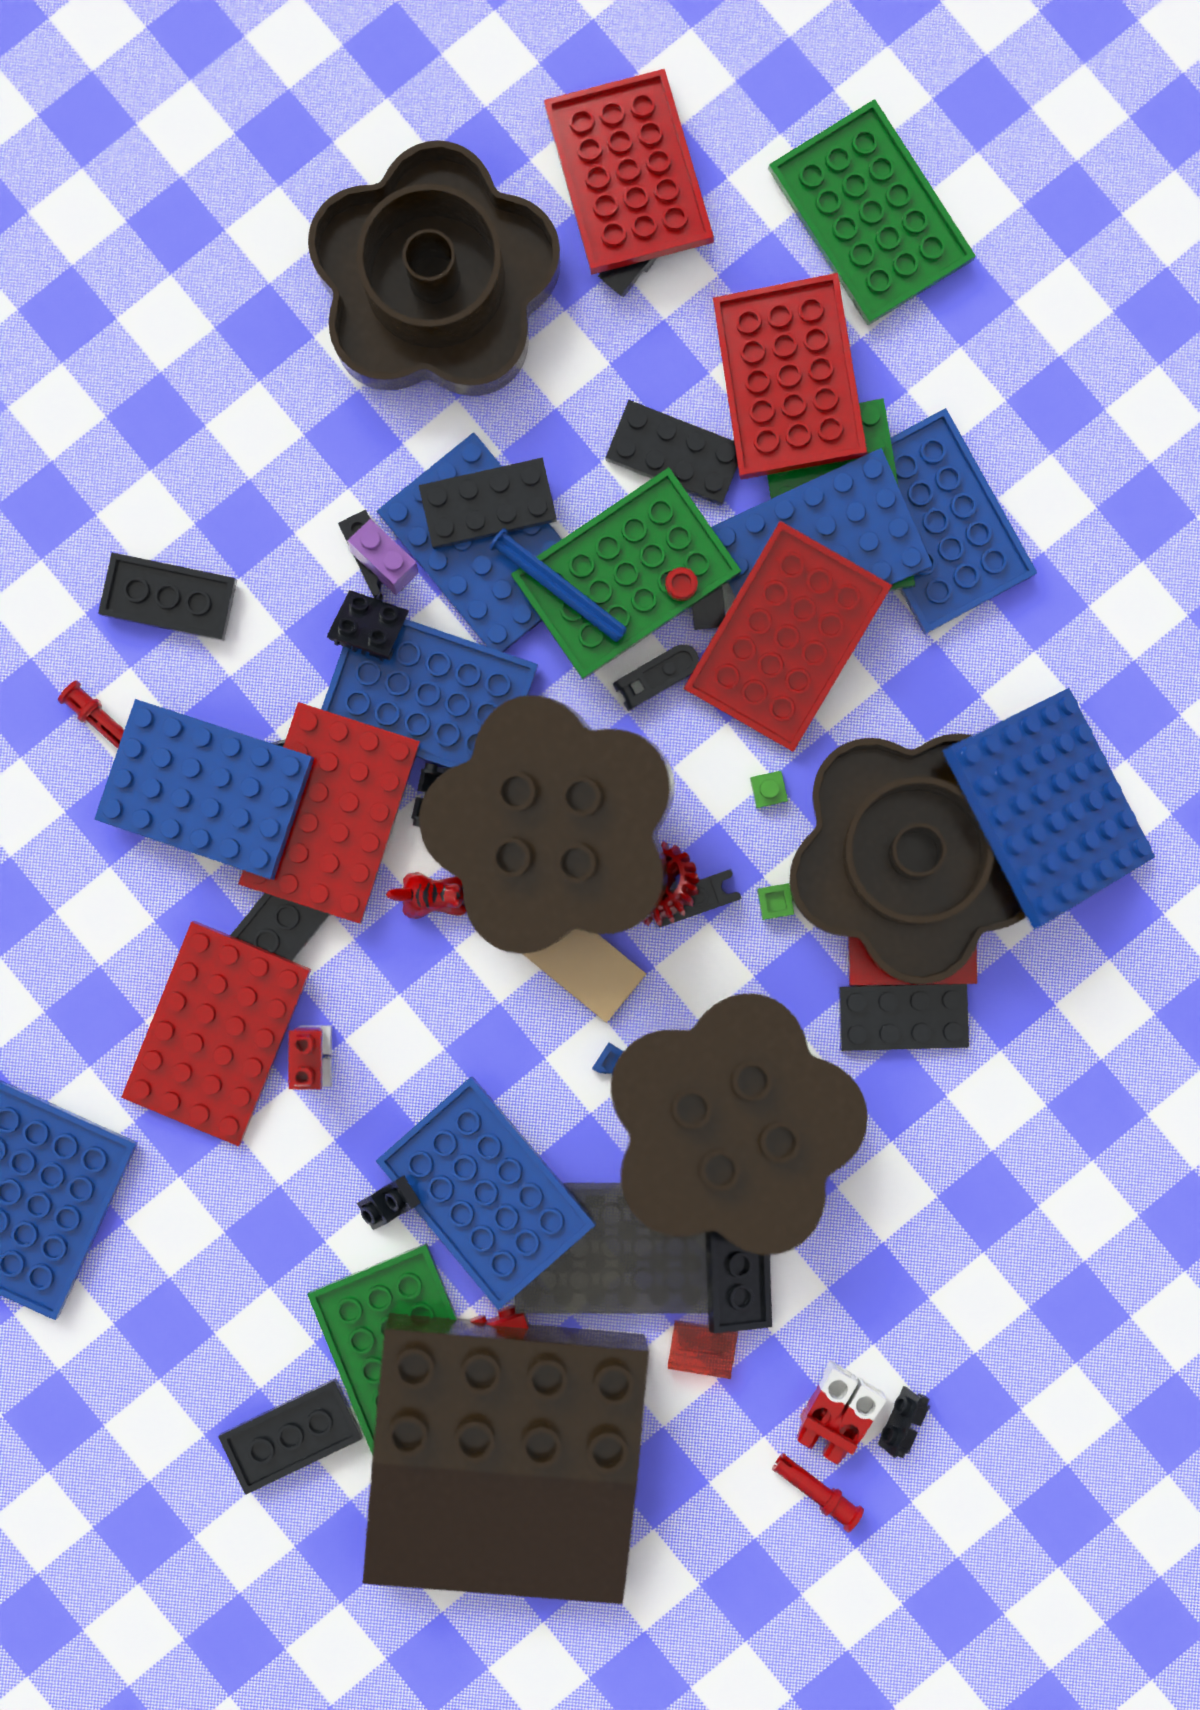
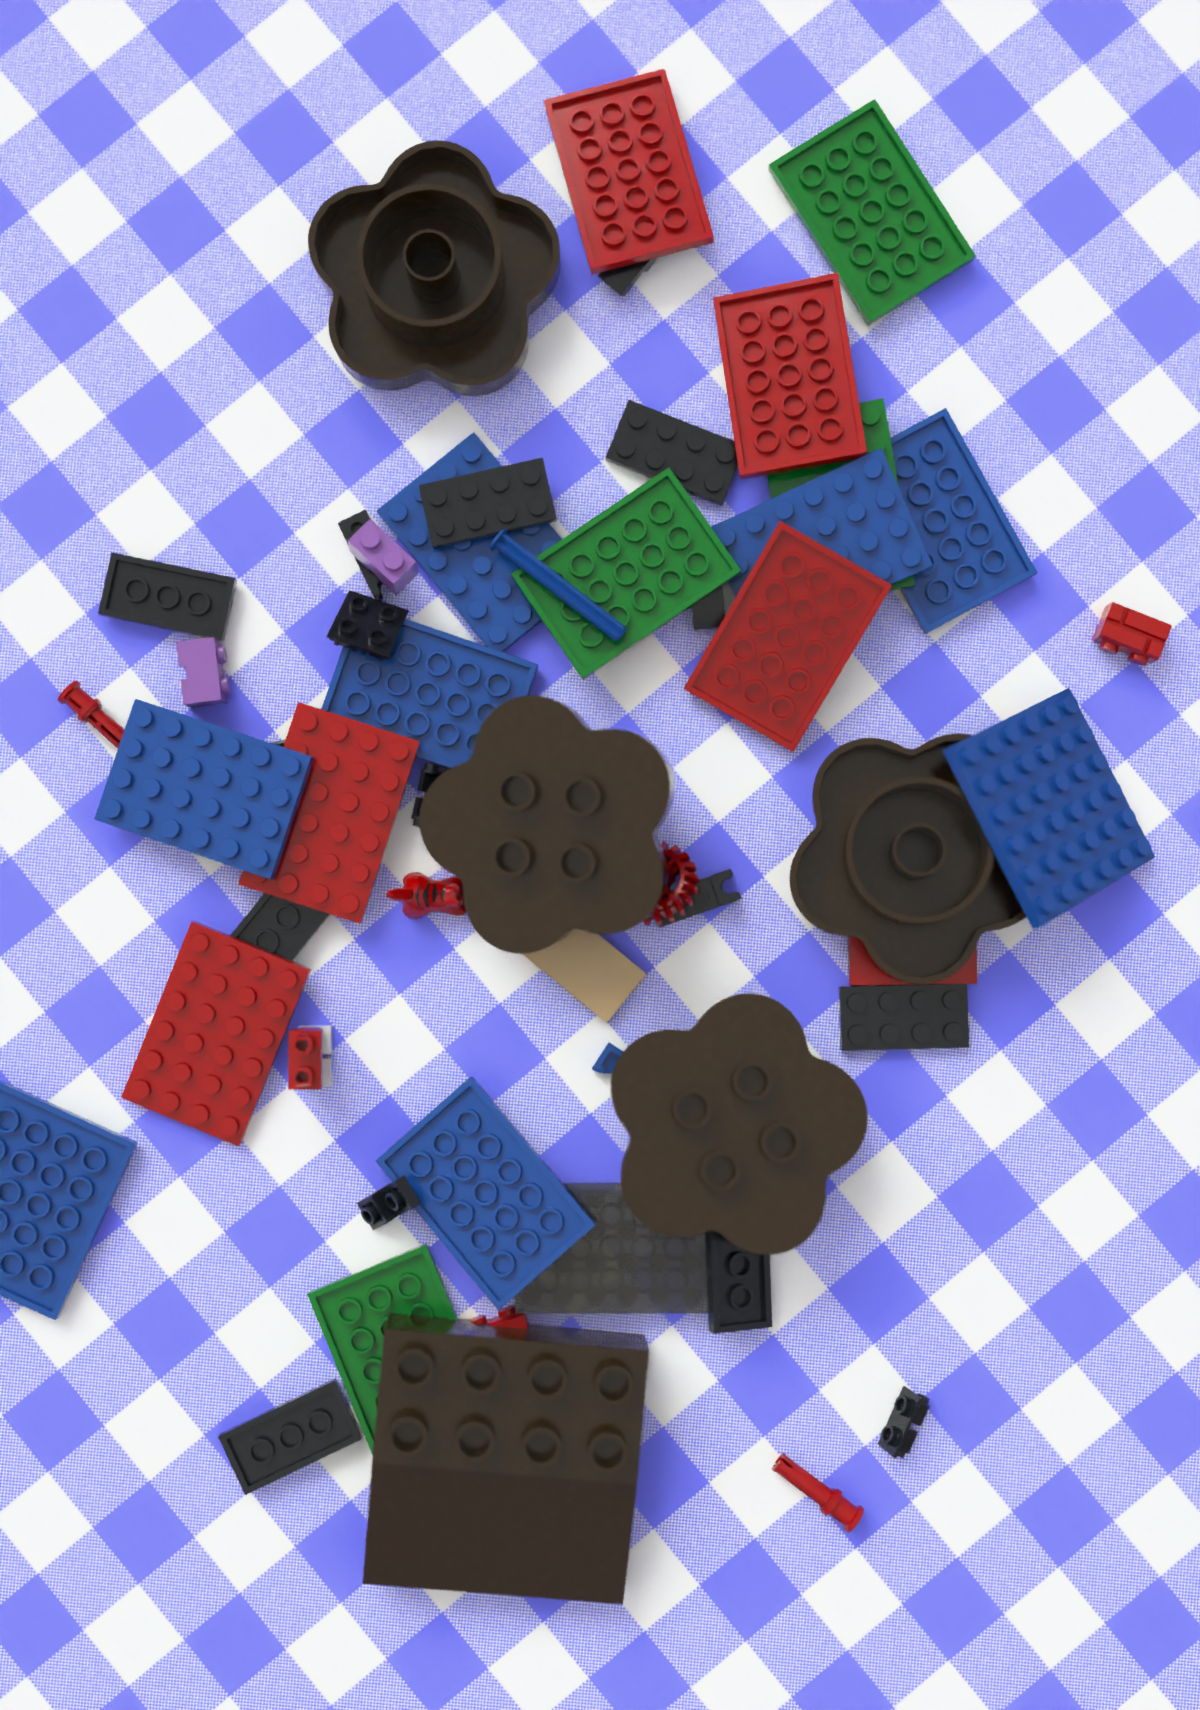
(204, 671): none -> medium lavender brick
(657, 675): black plate -> none
(681, 584): red tile -> none
(700, 1351): clear red plate -> none
(768, 789): bright green plate -> none
(775, 901): bright green plate -> none
(839, 1412): hips -> none
(1131, 634): none -> red brick

